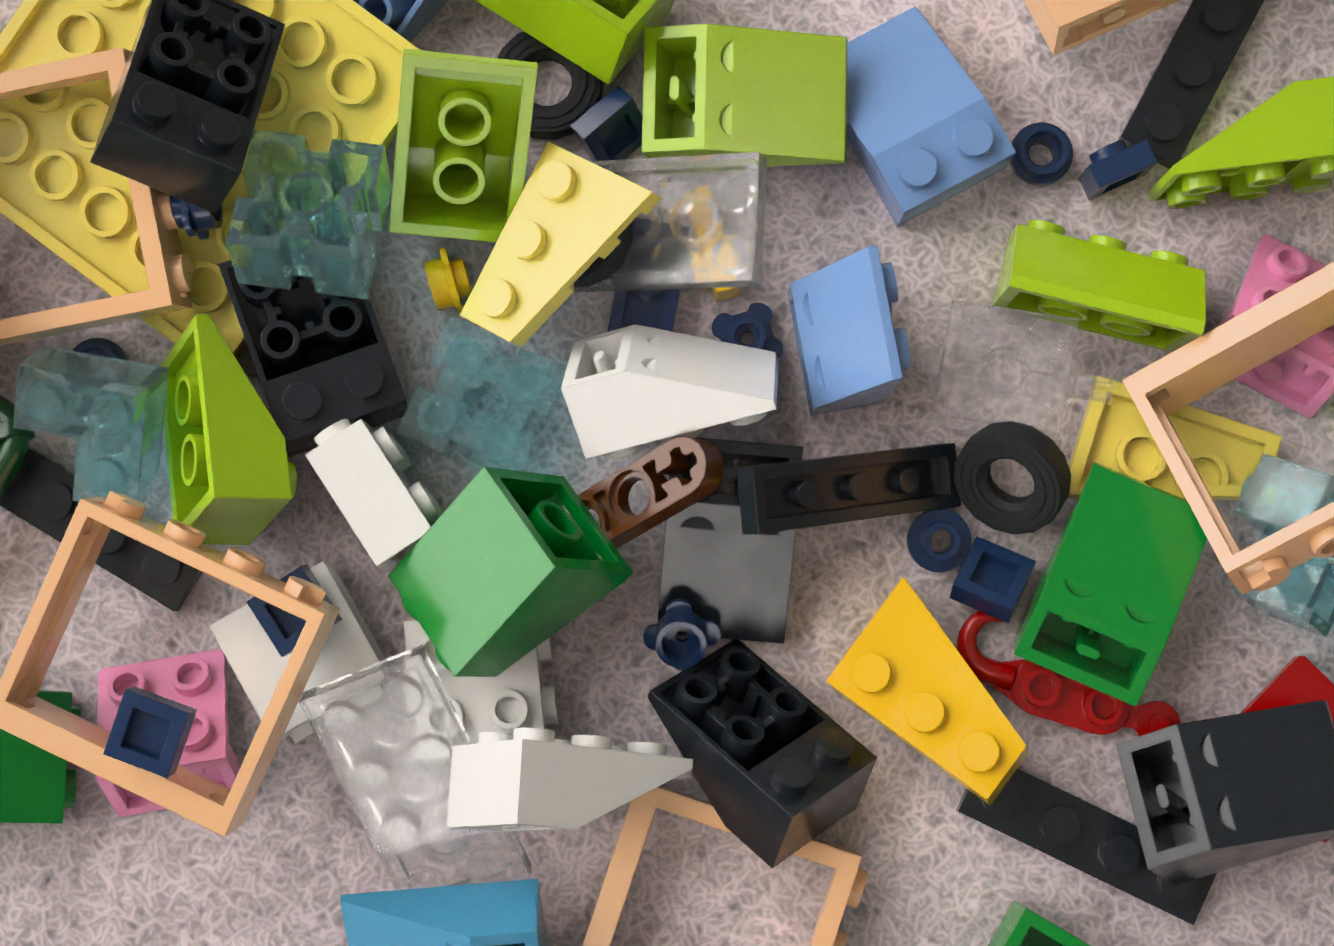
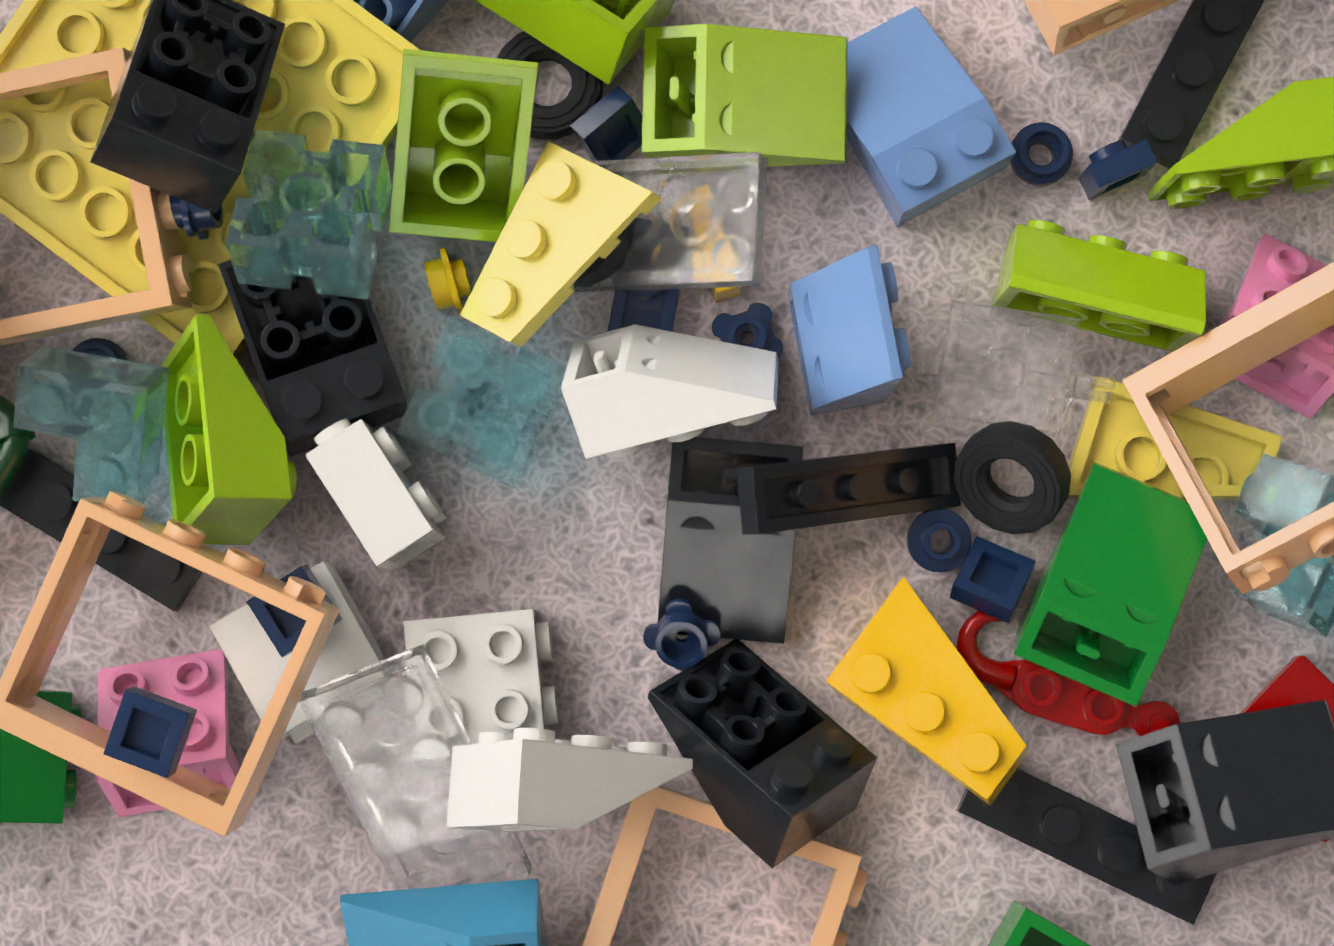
(506, 570): green slope -> none
(667, 497): reddish brown beam -> none

